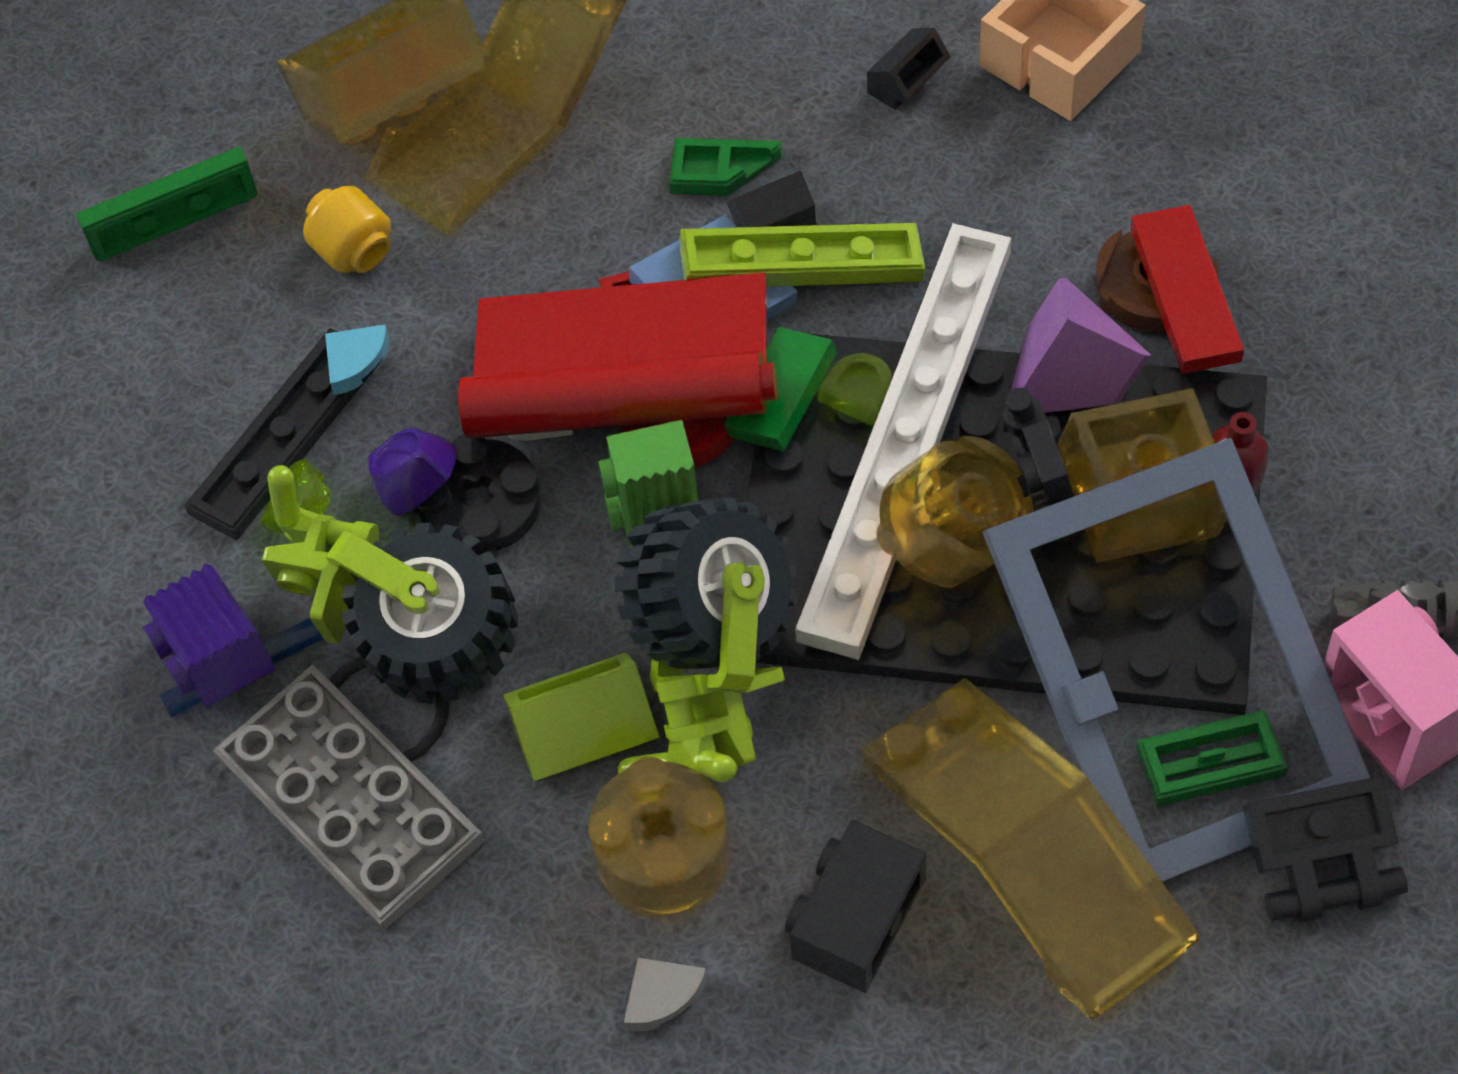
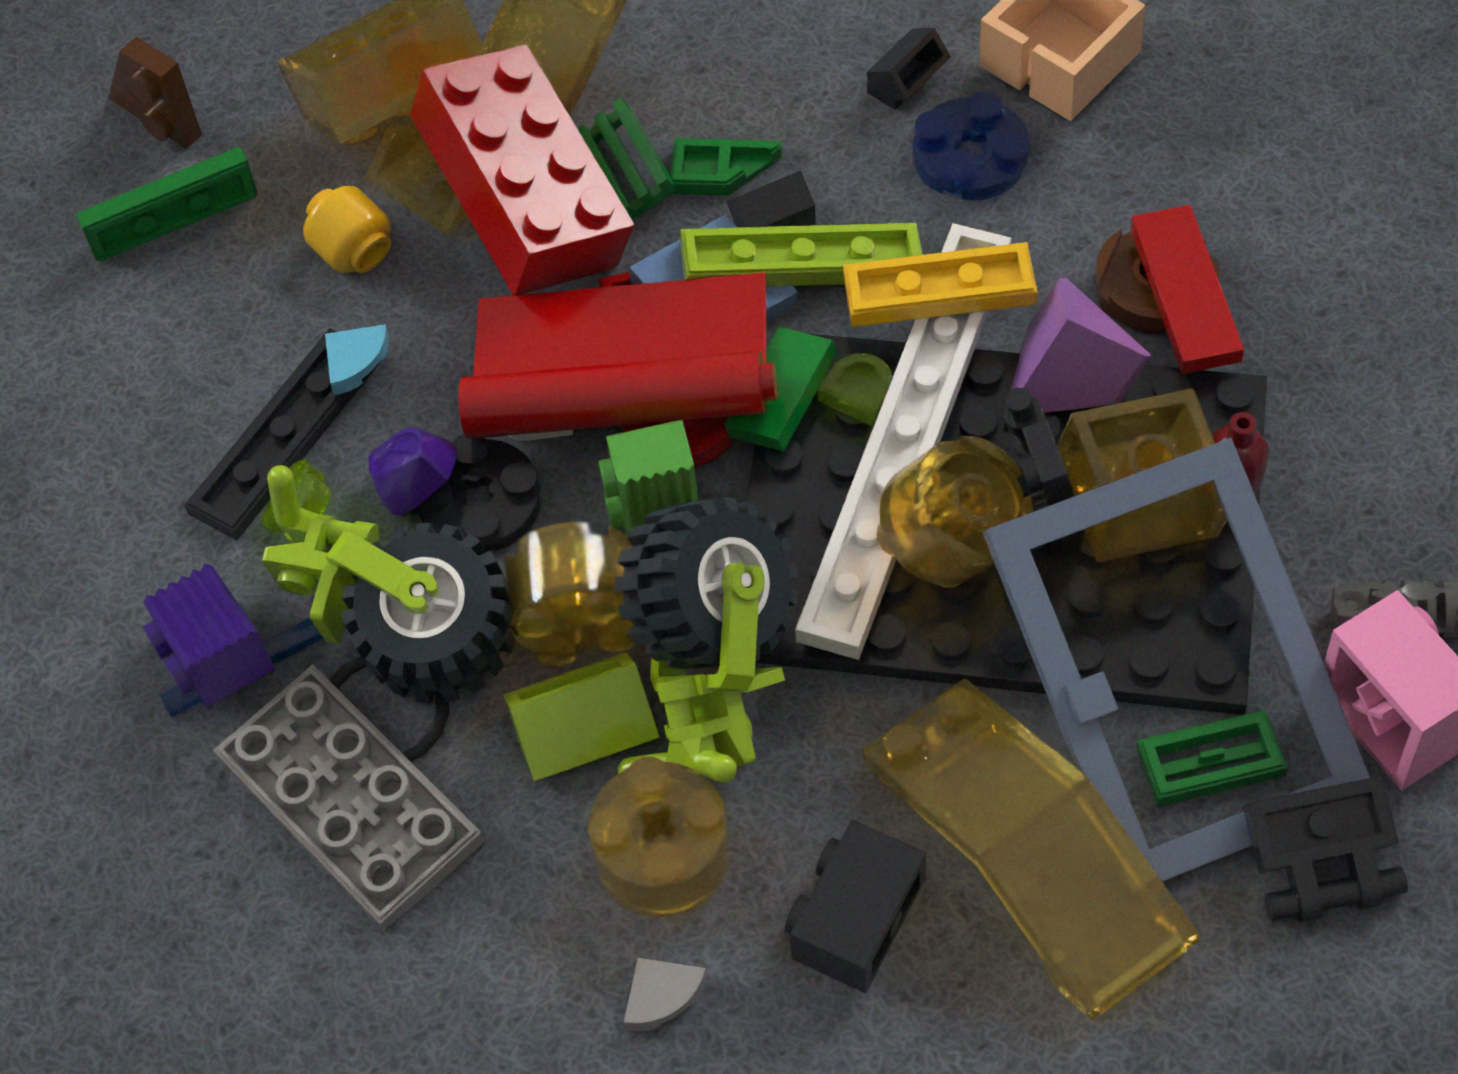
(155, 92): none -> reddish brown wing
(520, 169): none -> brick
(566, 592): none -> clear yellow brick
(606, 128): none -> green tile
(939, 284): none -> yellow tile
(973, 119): none -> clear blue plate

